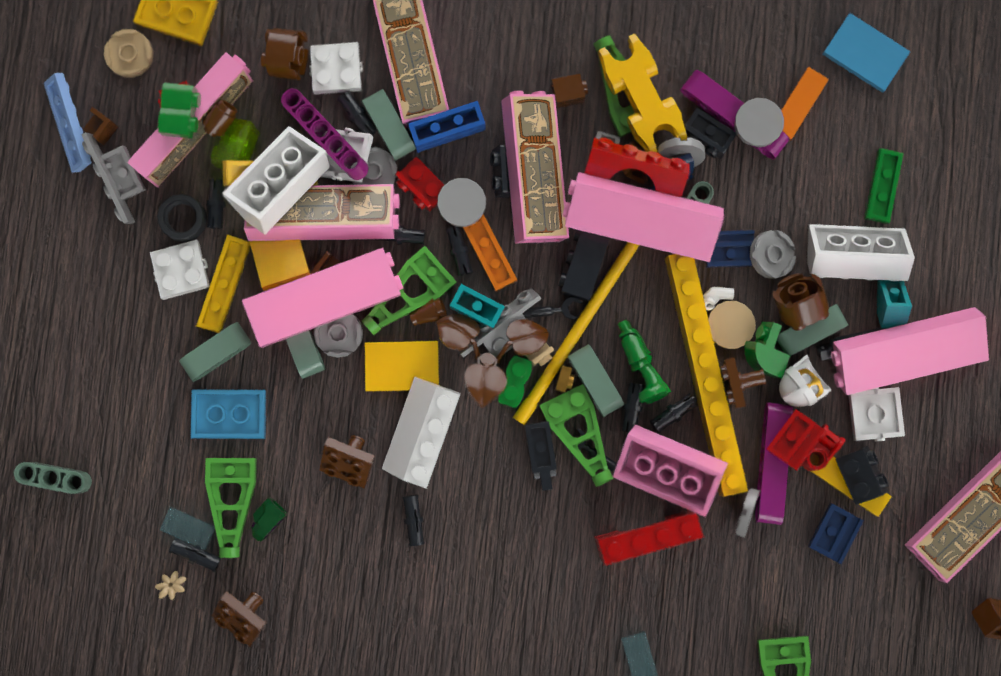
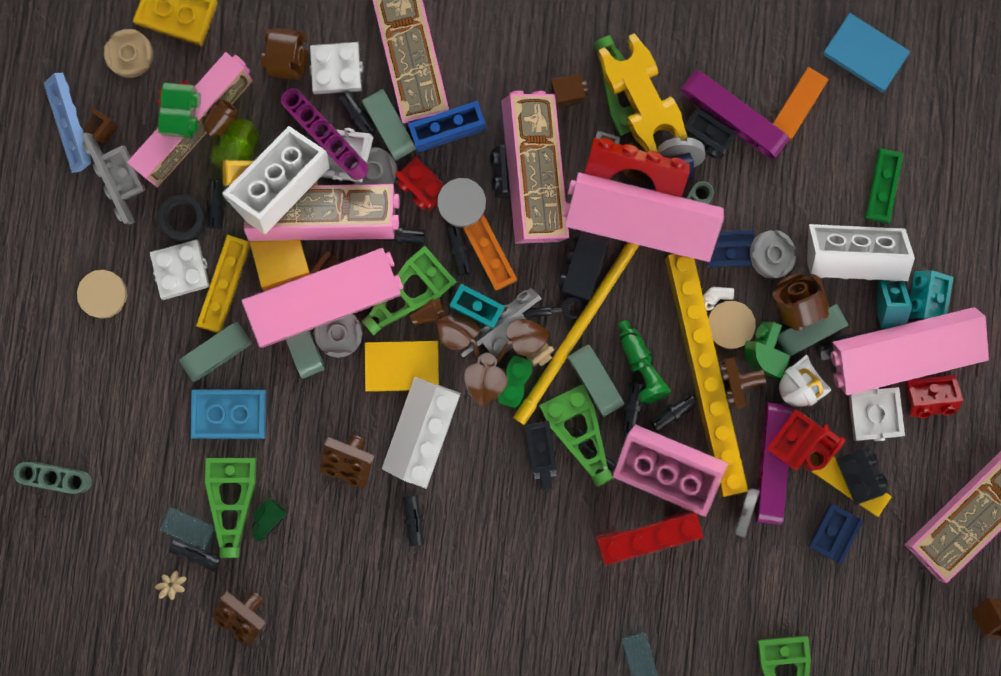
(102, 294): none -> tan tile
(565, 379): pearl gold plate -> none
(759, 122): light grey tile -> none
(930, 294): none -> teal bracket
(934, 396): none -> red bracket

